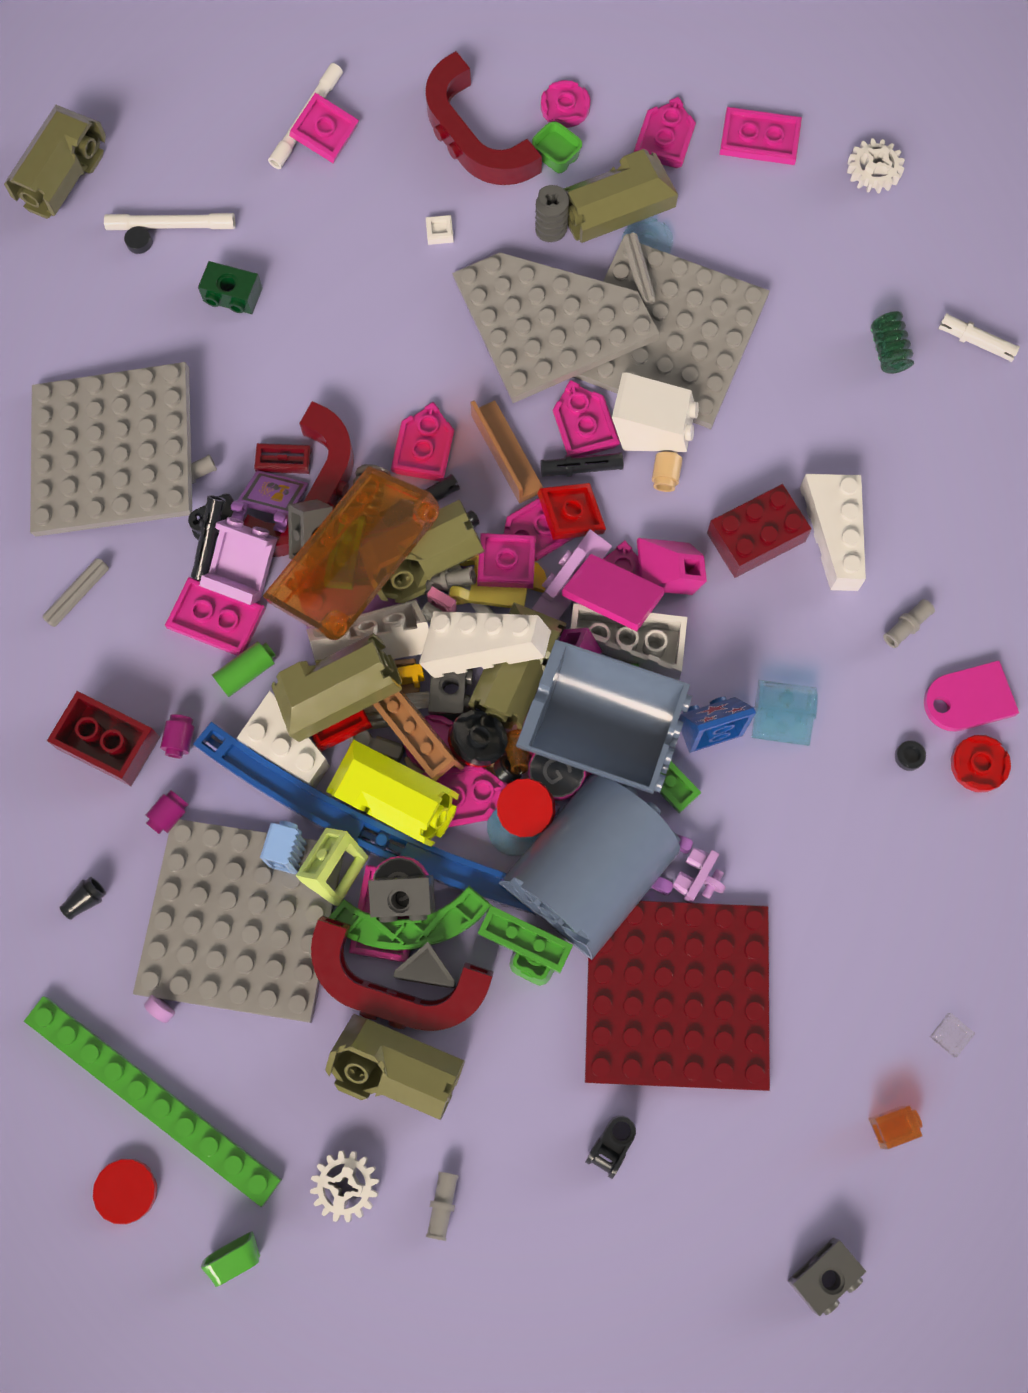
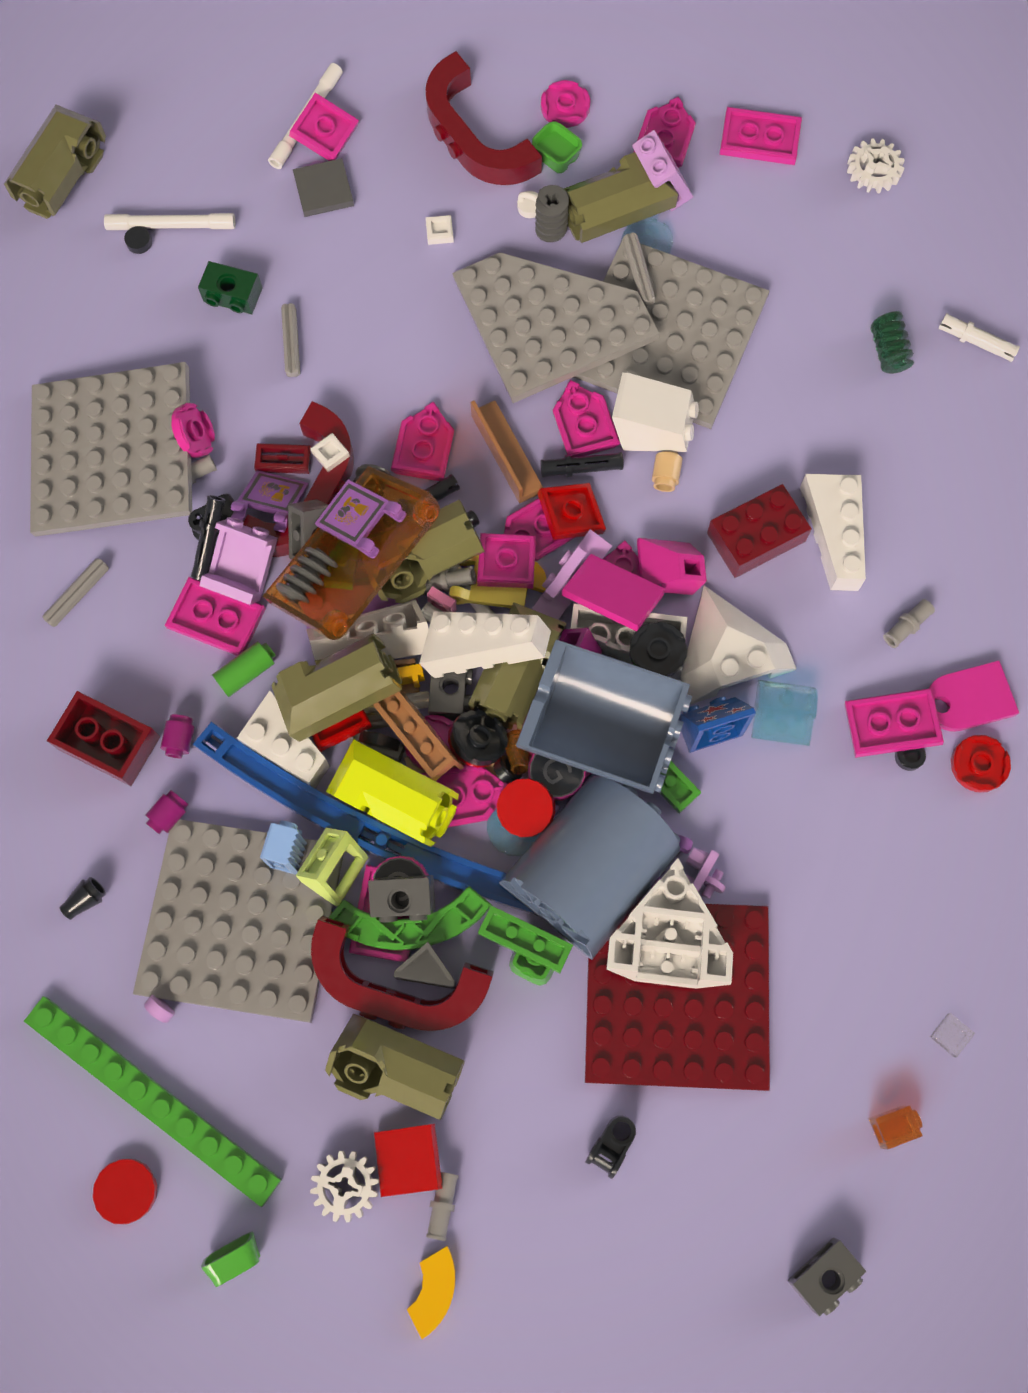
(192, 430): none -> dark pink tile
(290, 340): none -> light grey axle
(305, 576): none -> dark grey piece
(323, 187): none -> dark grey tile
(330, 452): none -> white tile
(355, 514): none -> medium lavender flag
(379, 740): none -> black tile
(408, 1160): none -> red tile
(436, 1292): none -> yellow tile
(526, 204): none -> white tile
(658, 648): none -> black tile
(661, 166): none -> lavender panel
(671, 938): none -> white wedge
(729, 649): none -> white wedge
(893, 723): none -> dark pink tile

